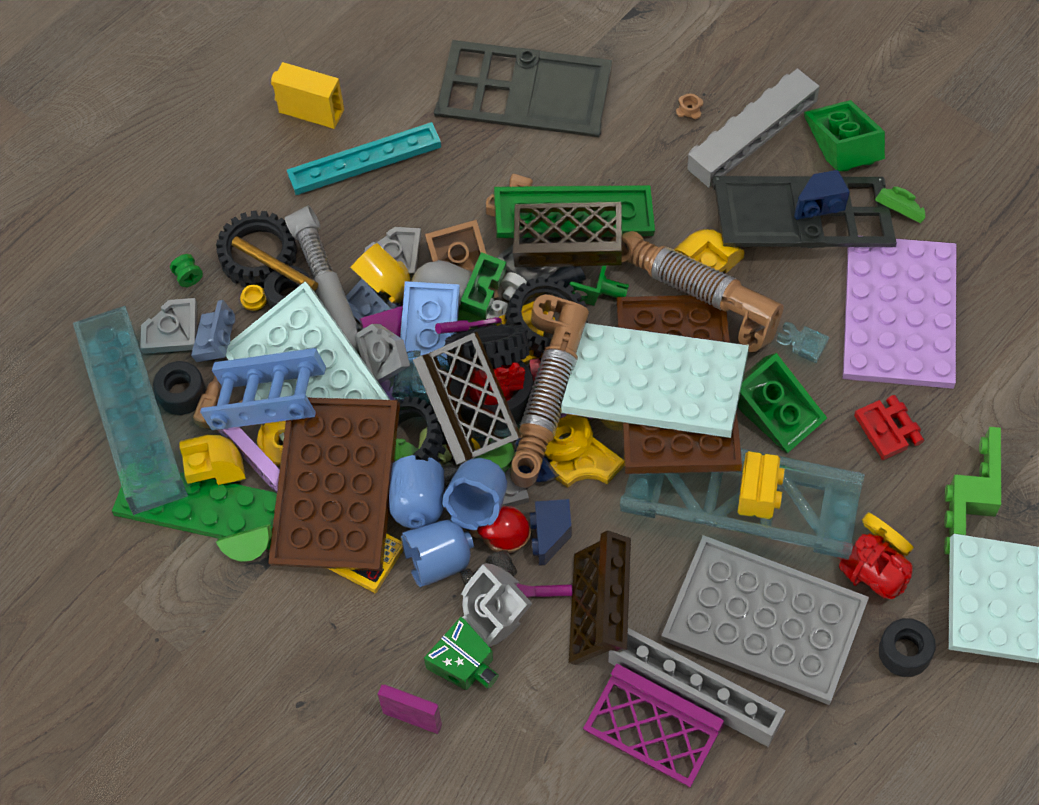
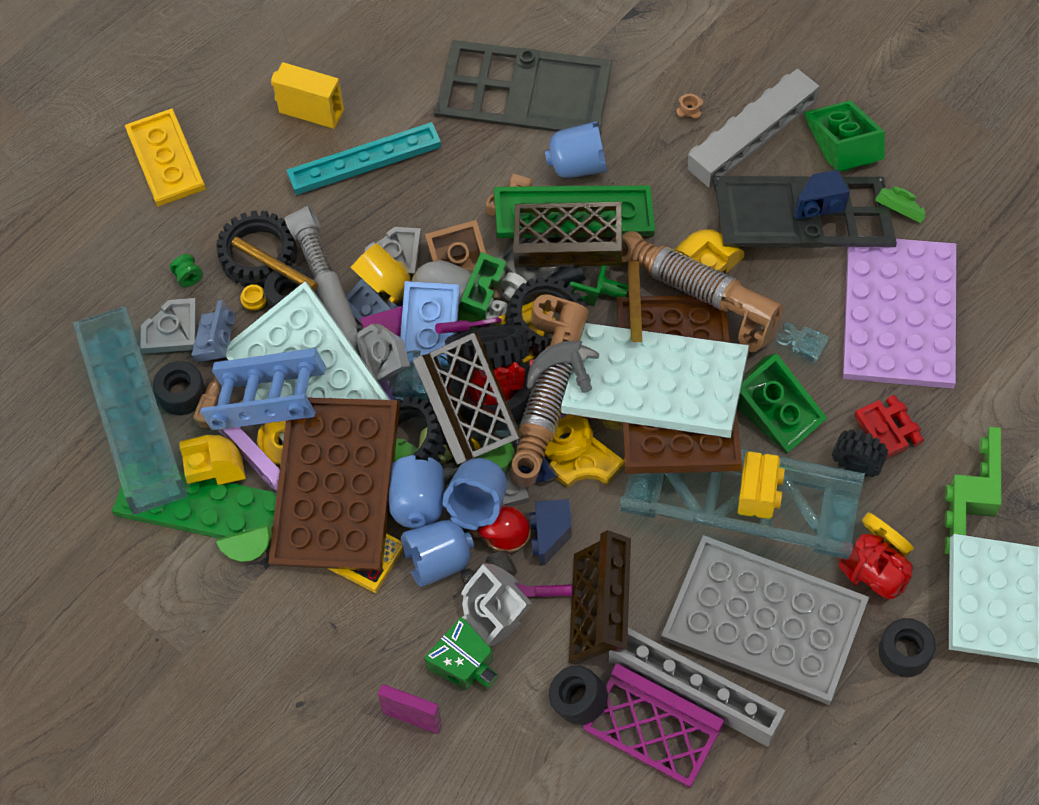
(165, 157): none -> yellow tile
(564, 352): none -> dark grey piece
(565, 685): none -> black tyre
(577, 151): none -> medium blue cylinder
(635, 301): none -> pearl gold tile
(860, 453): none -> black tyre

